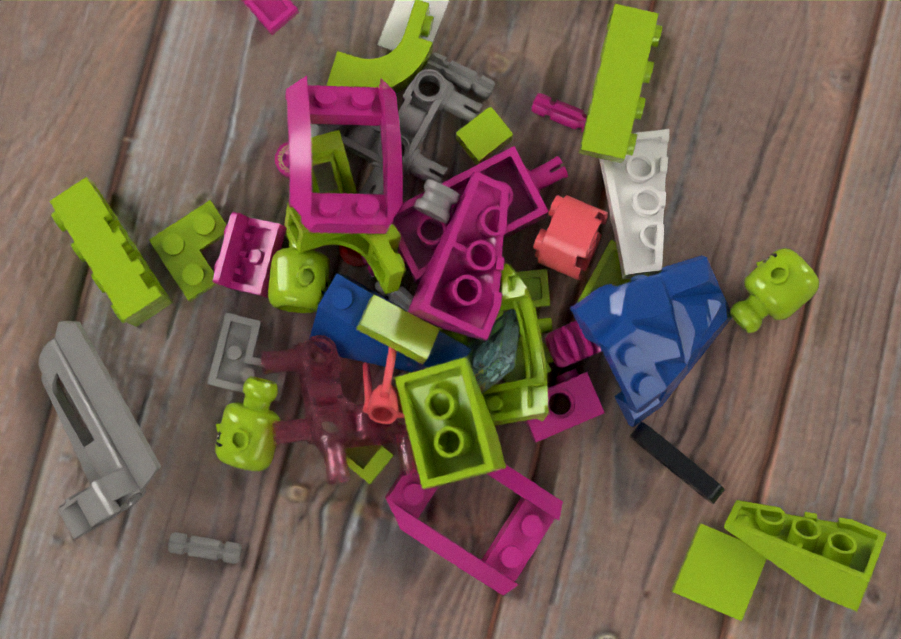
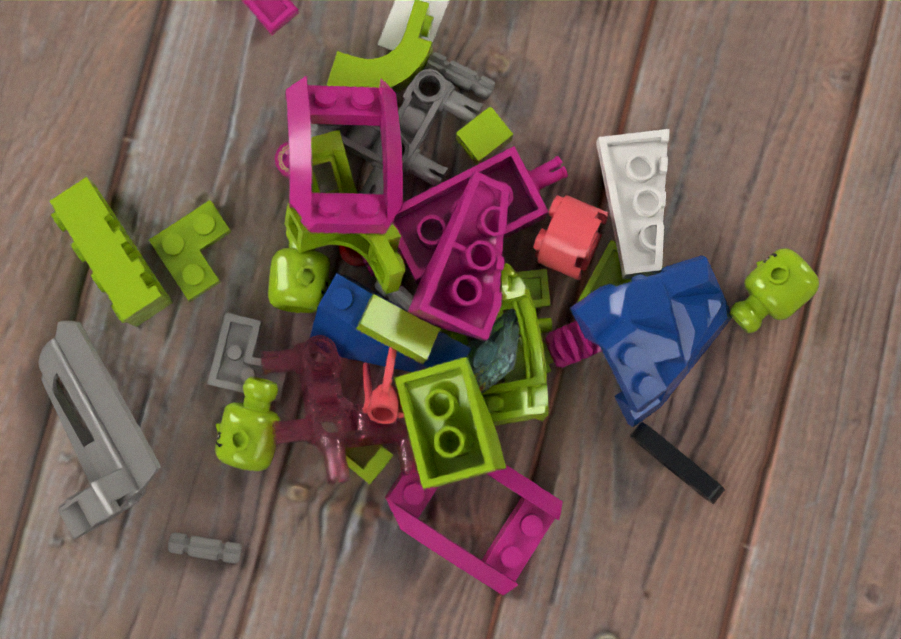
(248, 254): dark pink bracket -> none
(436, 201): light grey wheel -> none
(559, 111): dark pink axle -> none
(582, 406): dark pink brick -> none
(619, 83): lime wedge -> none
(719, 572): lime tile -> none
(820, 554): lime wedge -> none

